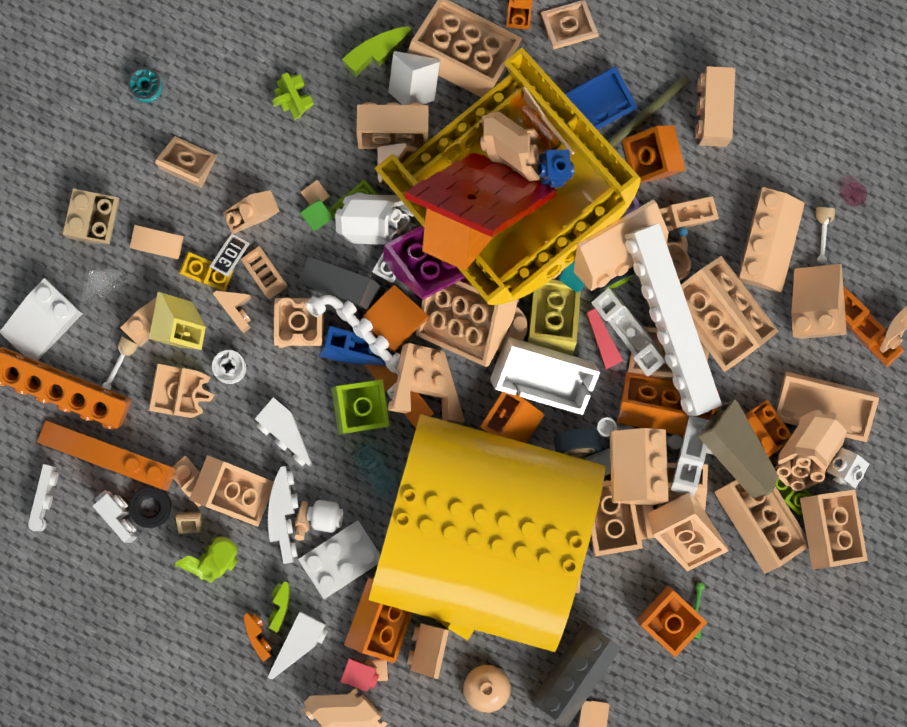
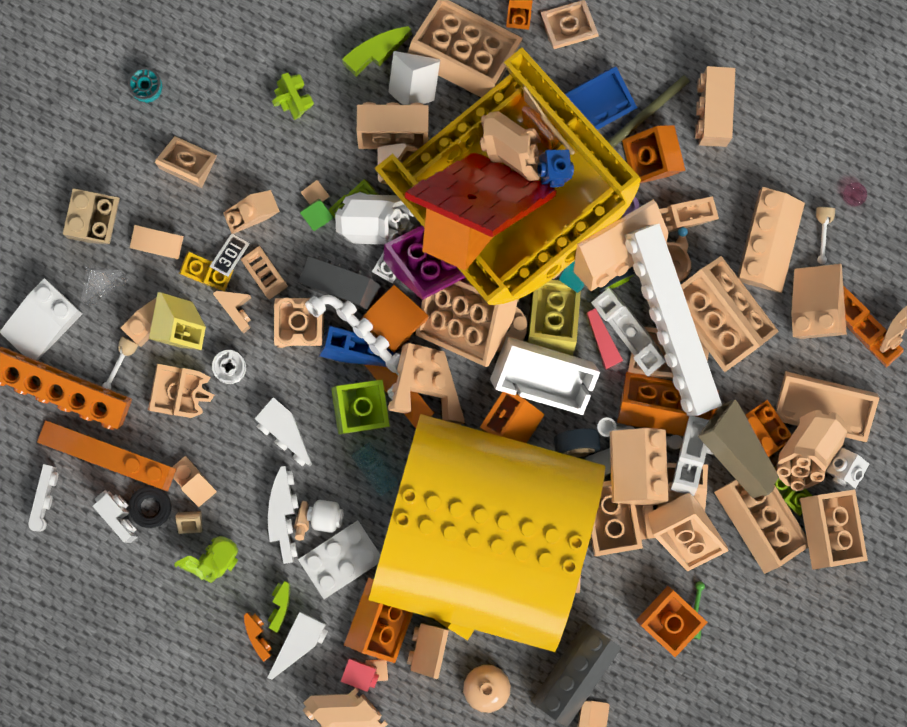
(232, 491): light nougat slope -> none

